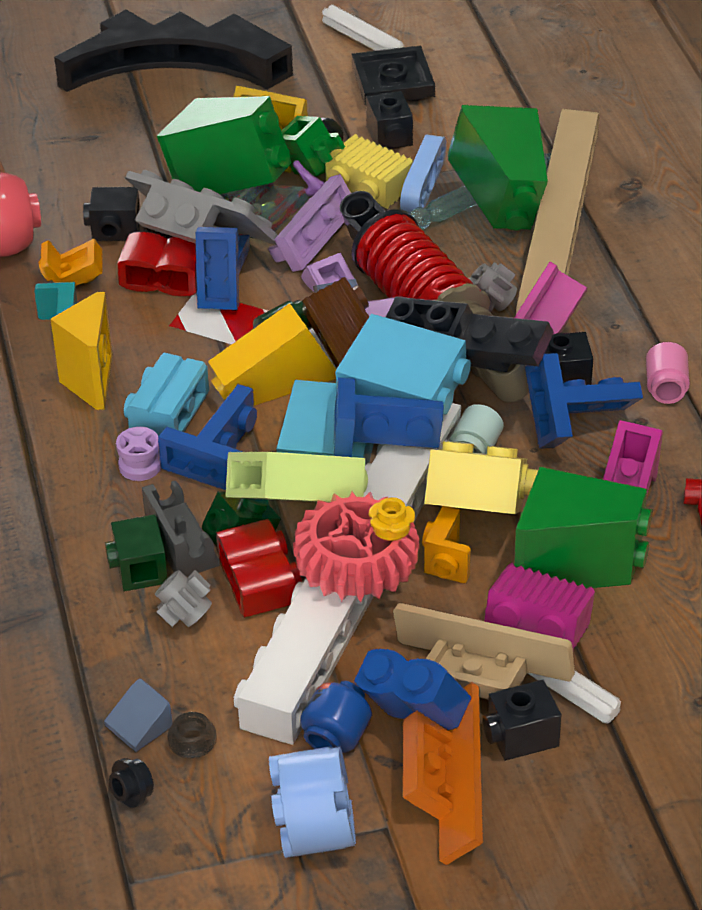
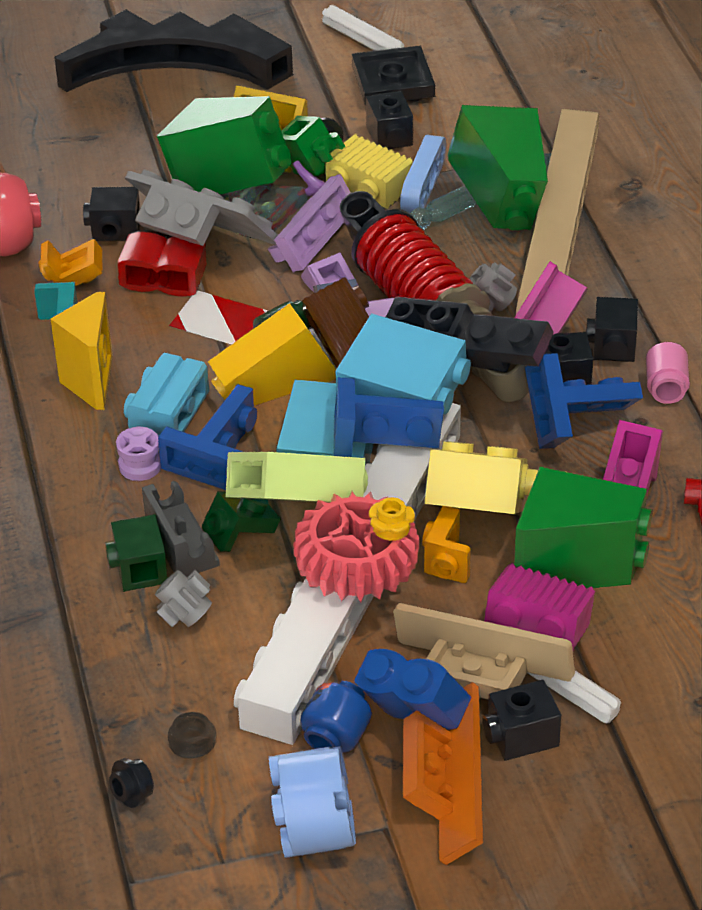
(140, 716): sand blue slope -> none
(218, 265): blue bracket -> none
(257, 567): red brick -> none
(478, 426): light aqua brick -> none
(614, 329): none -> black brick

